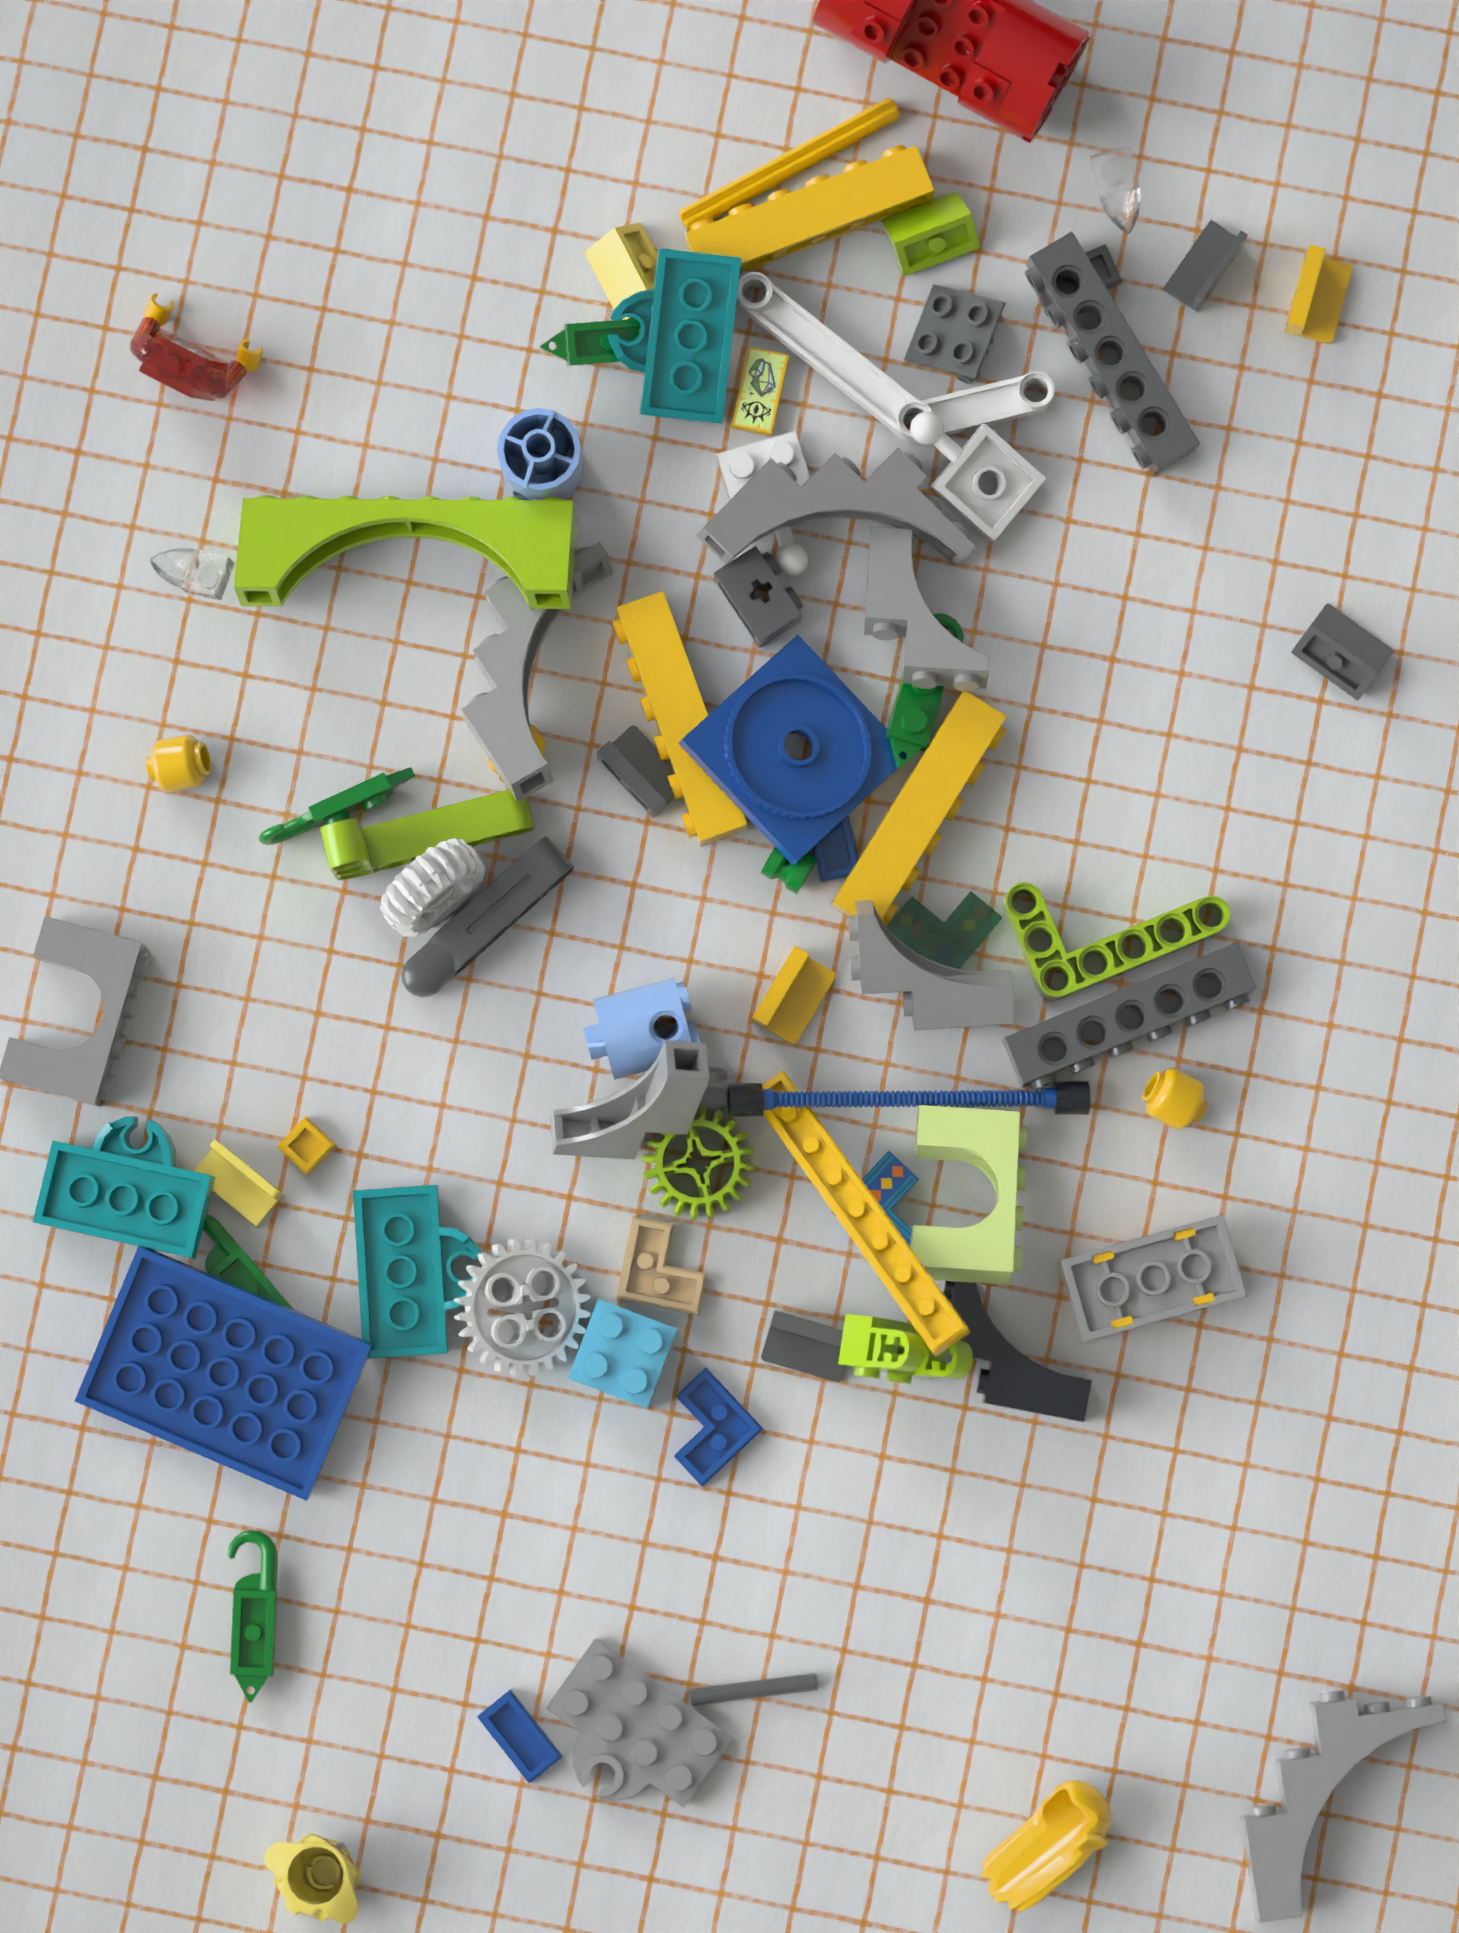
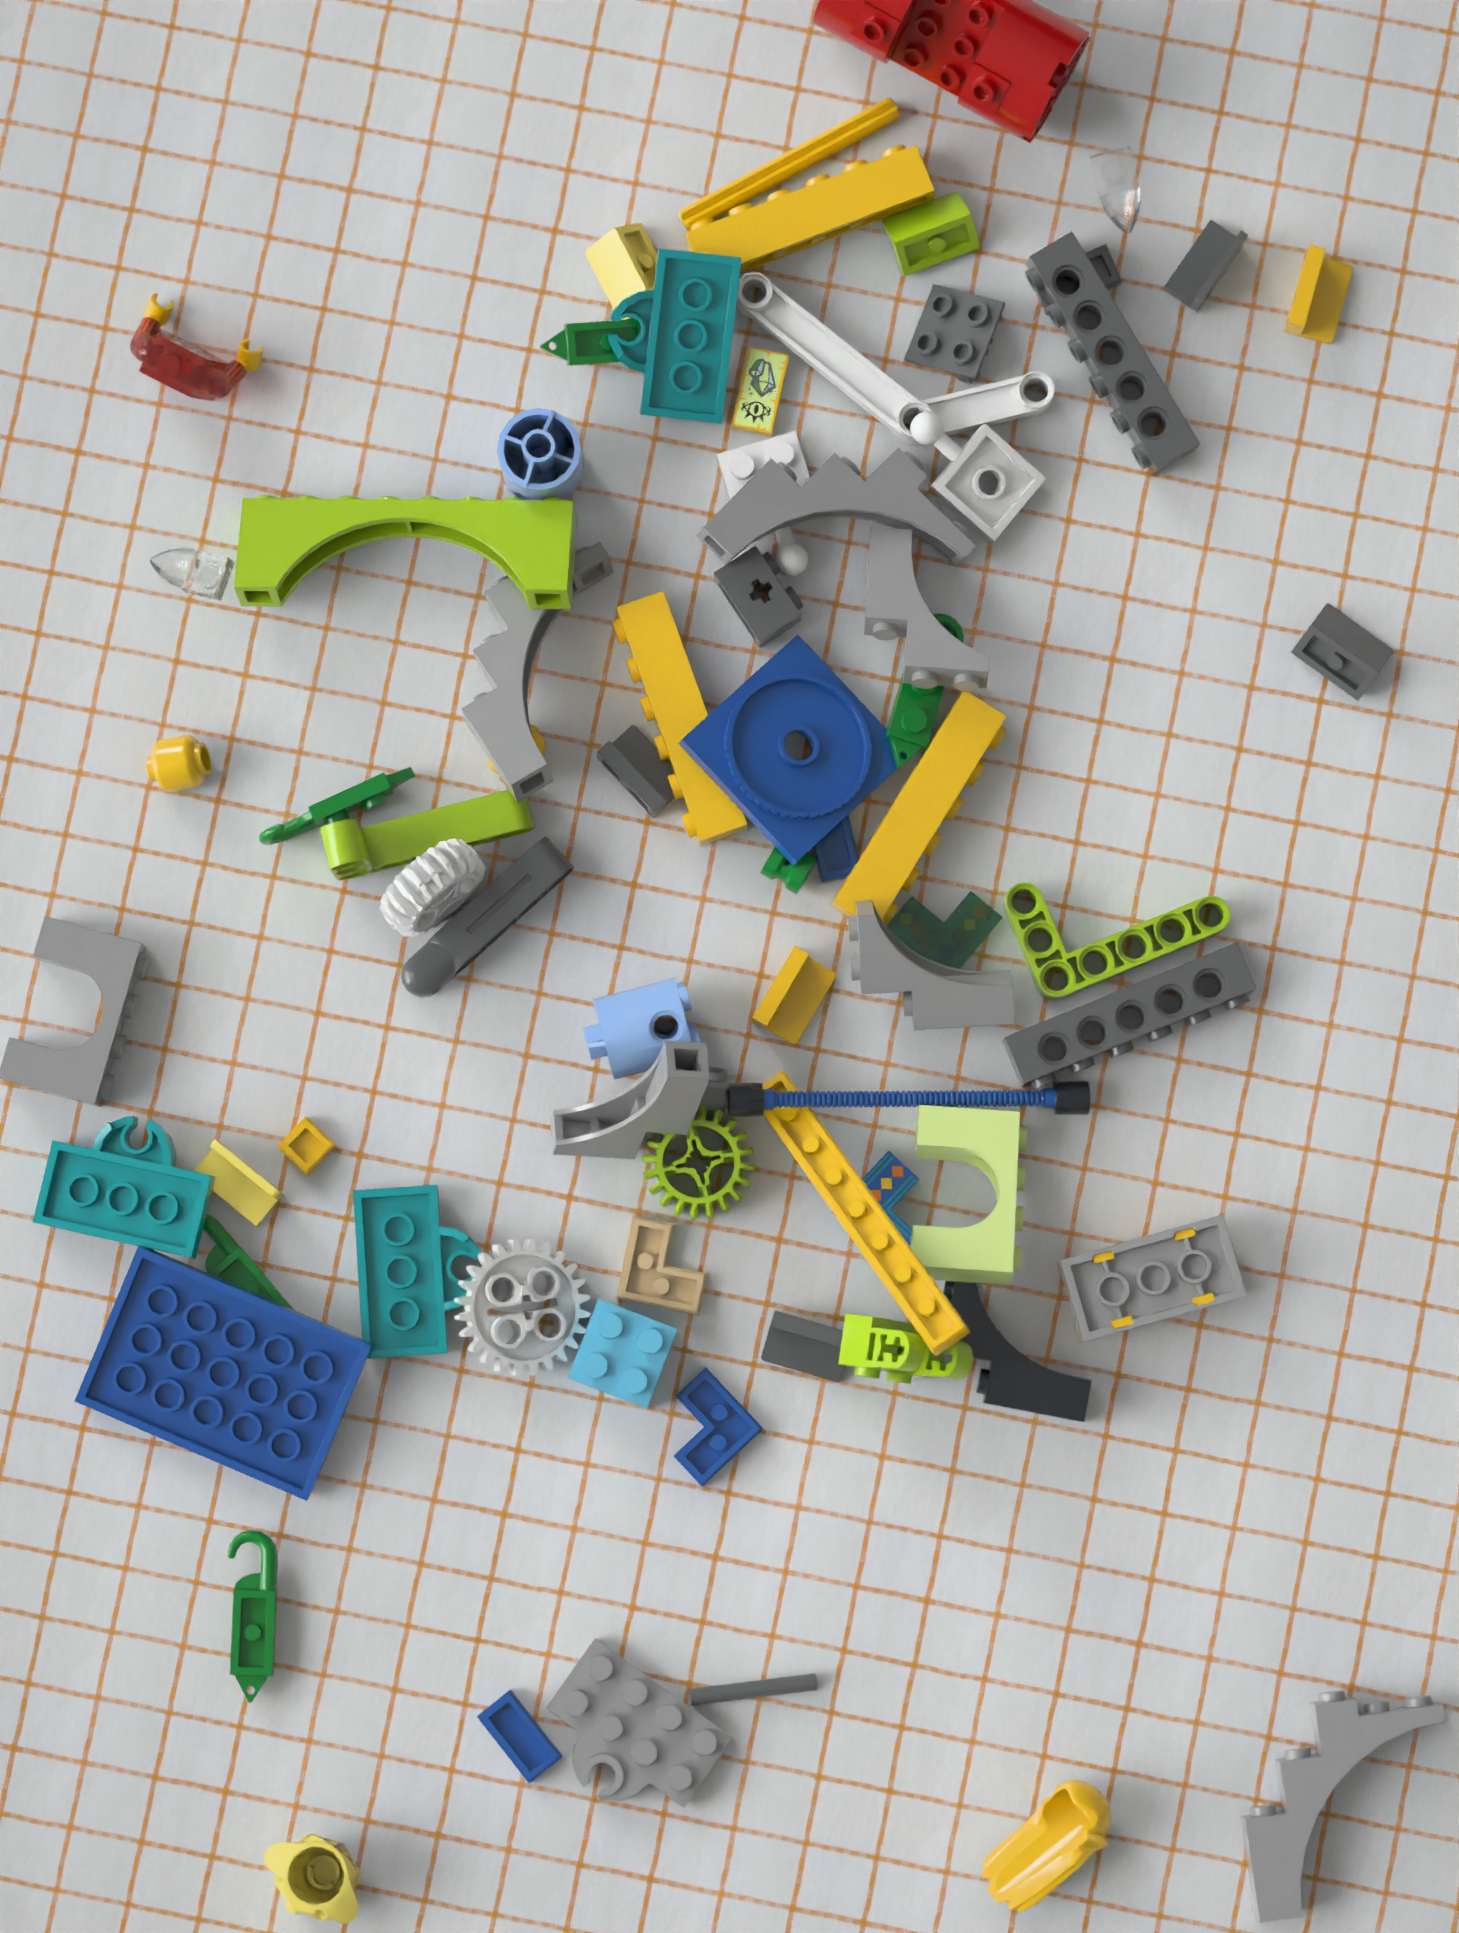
(1175, 1098): yellow head -> none

